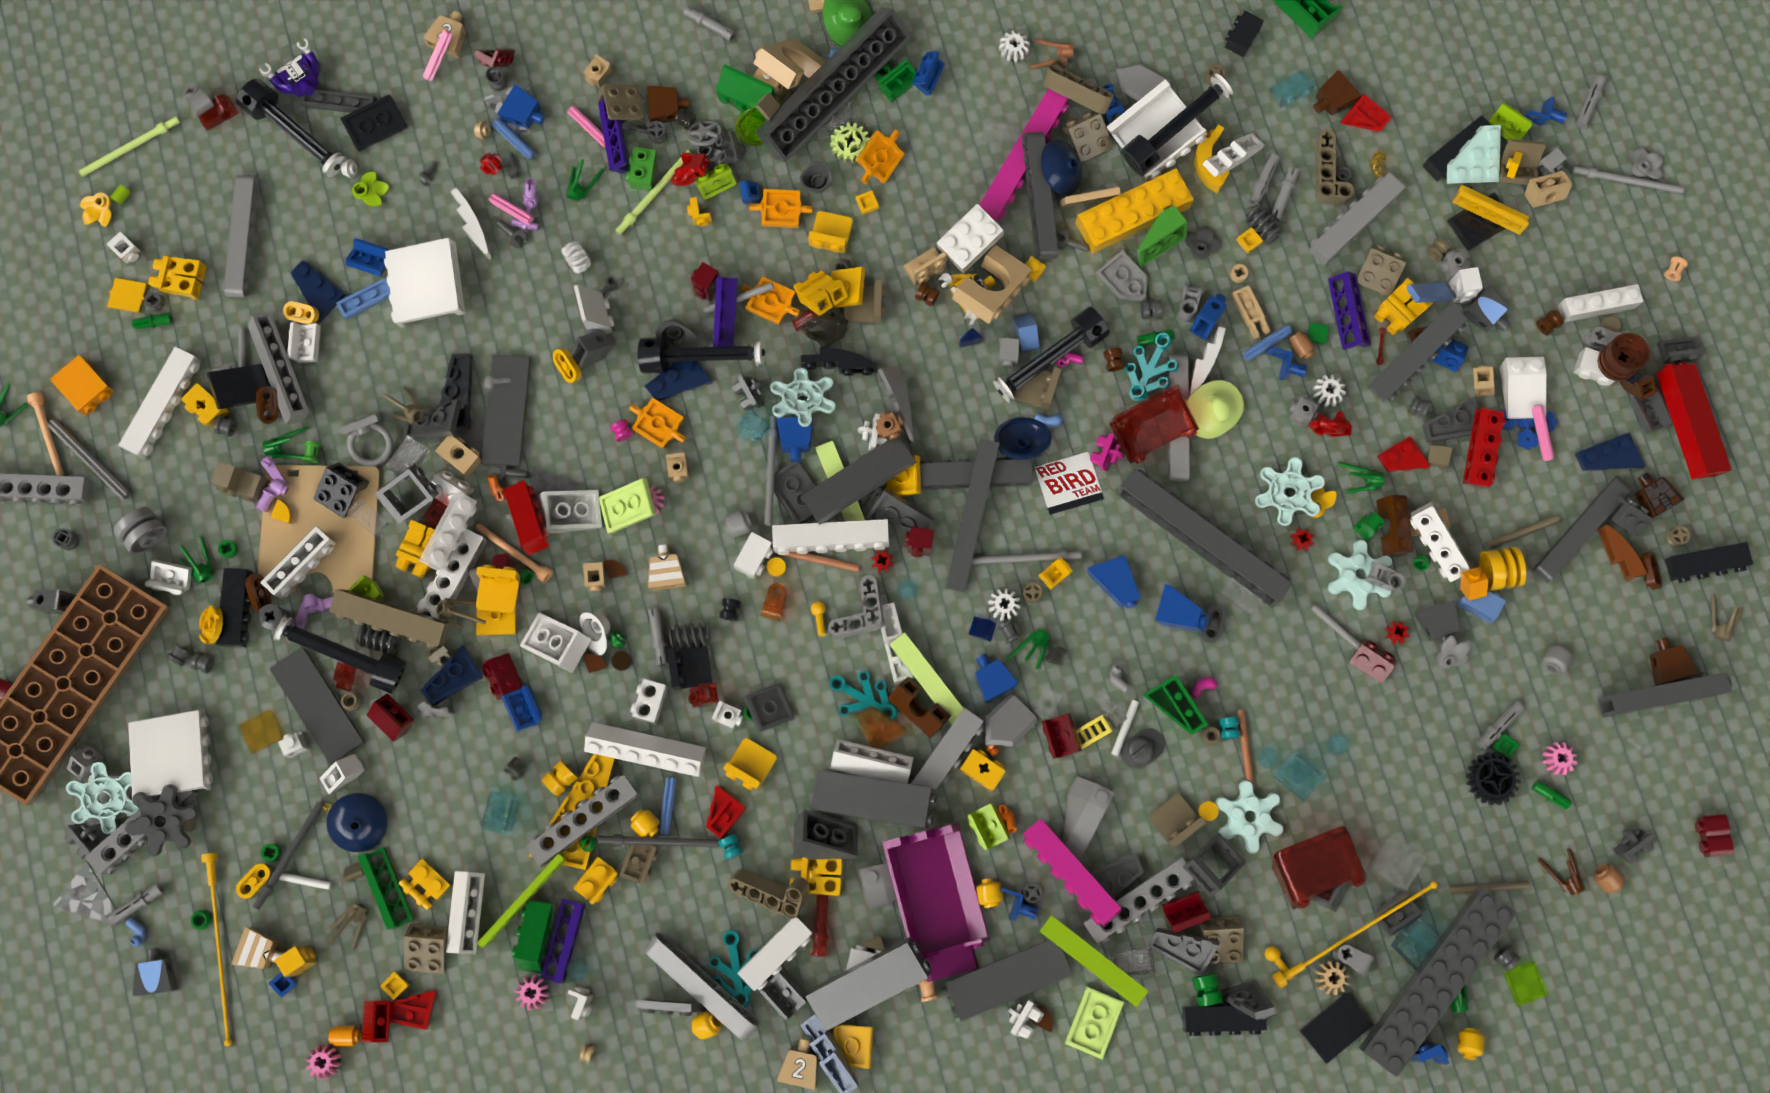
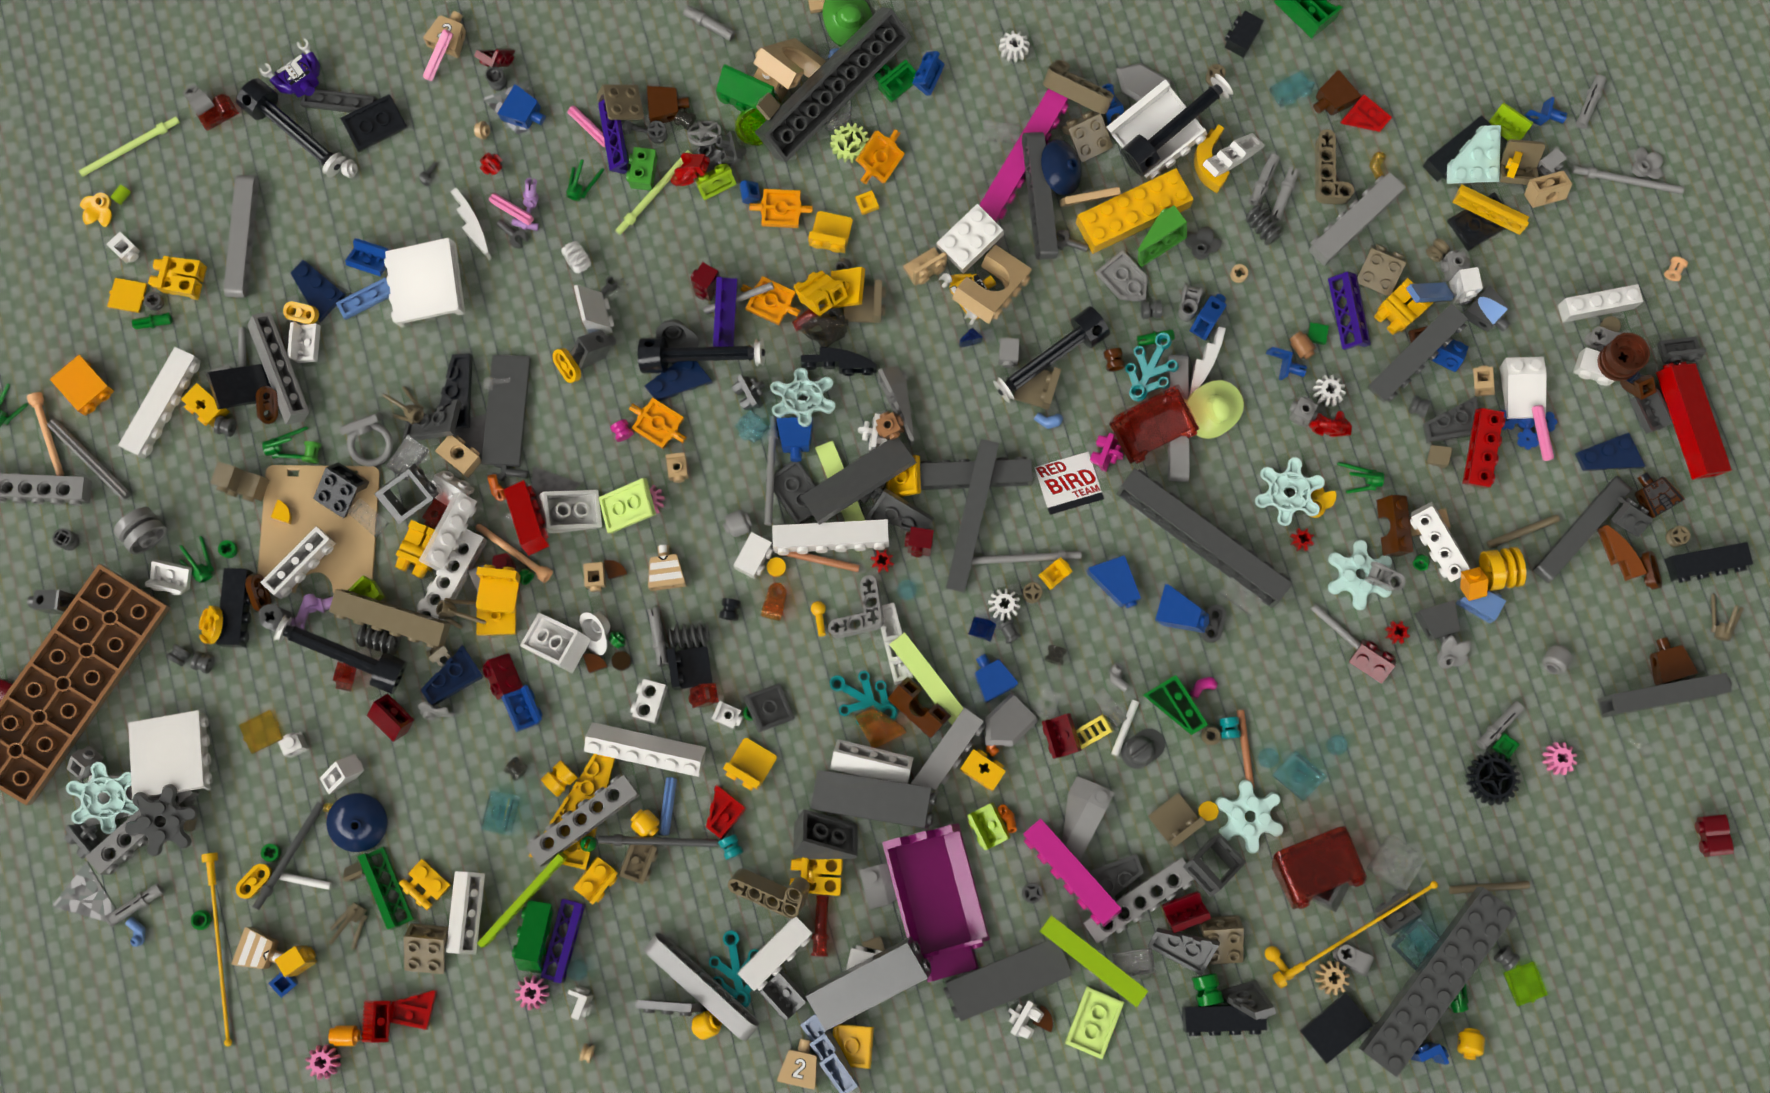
(154, 975): dark grey torso -> none
(277, 487): lavender pin -> none
(317, 705): dark grey tile -> none
(345, 699): dark tan plate -> none
(373, 189): lime plate -> none
(394, 985): yellow plate -> none
(513, 138): medium blue axle -> none
(513, 171): dark grey hand -> none
(600, 76): tan brick -> none
(693, 210): yellow bracket -> none
(816, 177): dark grey helmet -> none
(927, 294): reddish brown wheel -> none
(927, 990): light nougat bush -> none
(989, 893): yellow head -> none
(1020, 907): blue bracket -> none
(1023, 438): dark blue dish -> none
(1026, 332): medium blue slope -> none
(1037, 268): yellow plate -> none
(1039, 639): green plant -> none
(1064, 50): nougat plant -> none
(1068, 358): dark pink arm -> none
(1249, 240): yellow plate -> none
(1250, 310): tan hinge -> none
(1267, 342): medium blue axle -> none
(1347, 172): dark grey plate -> none
(1368, 525): green leg -> none
(1379, 361): clear red hinge -> none
(1403, 457): red wing -> none
(1547, 324): reddish brown wheel -> none
(1551, 794): green axle -> none
(1574, 882): reddish brown plant -> none
(1609, 878): medium nougat head -> none
(1632, 843): dark grey hips -> none

